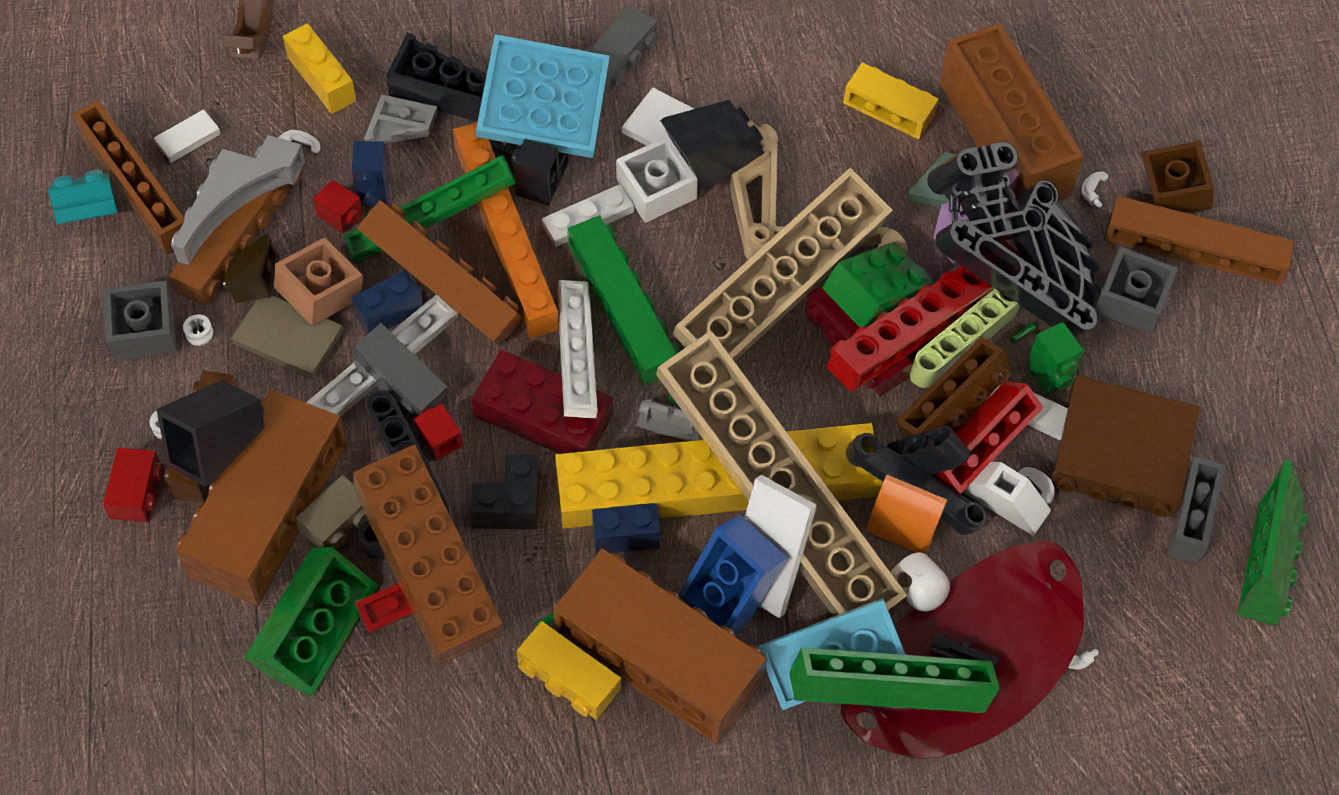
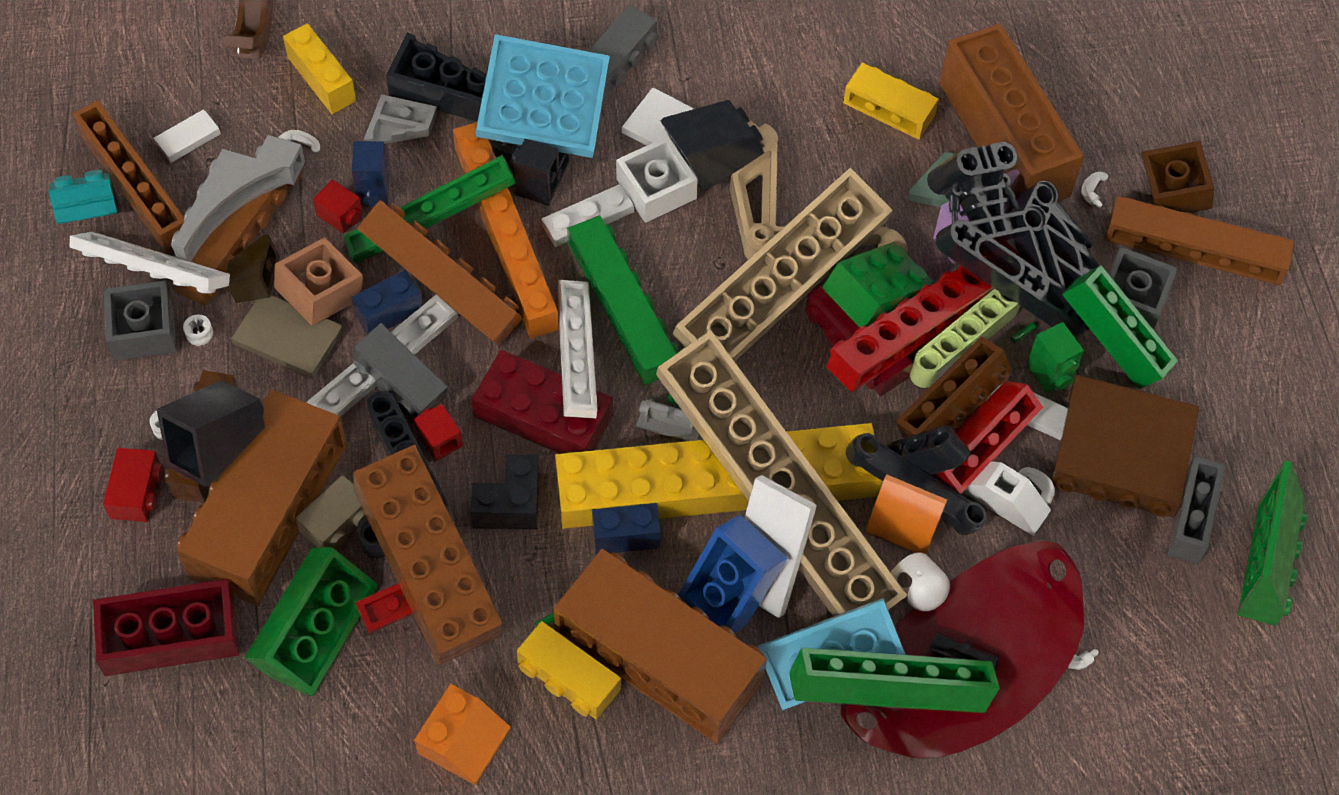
(156, 263): none -> white plate
(165, 627): none -> dark red brick
(461, 734): none -> orange slope
(1120, 327): none -> green brick

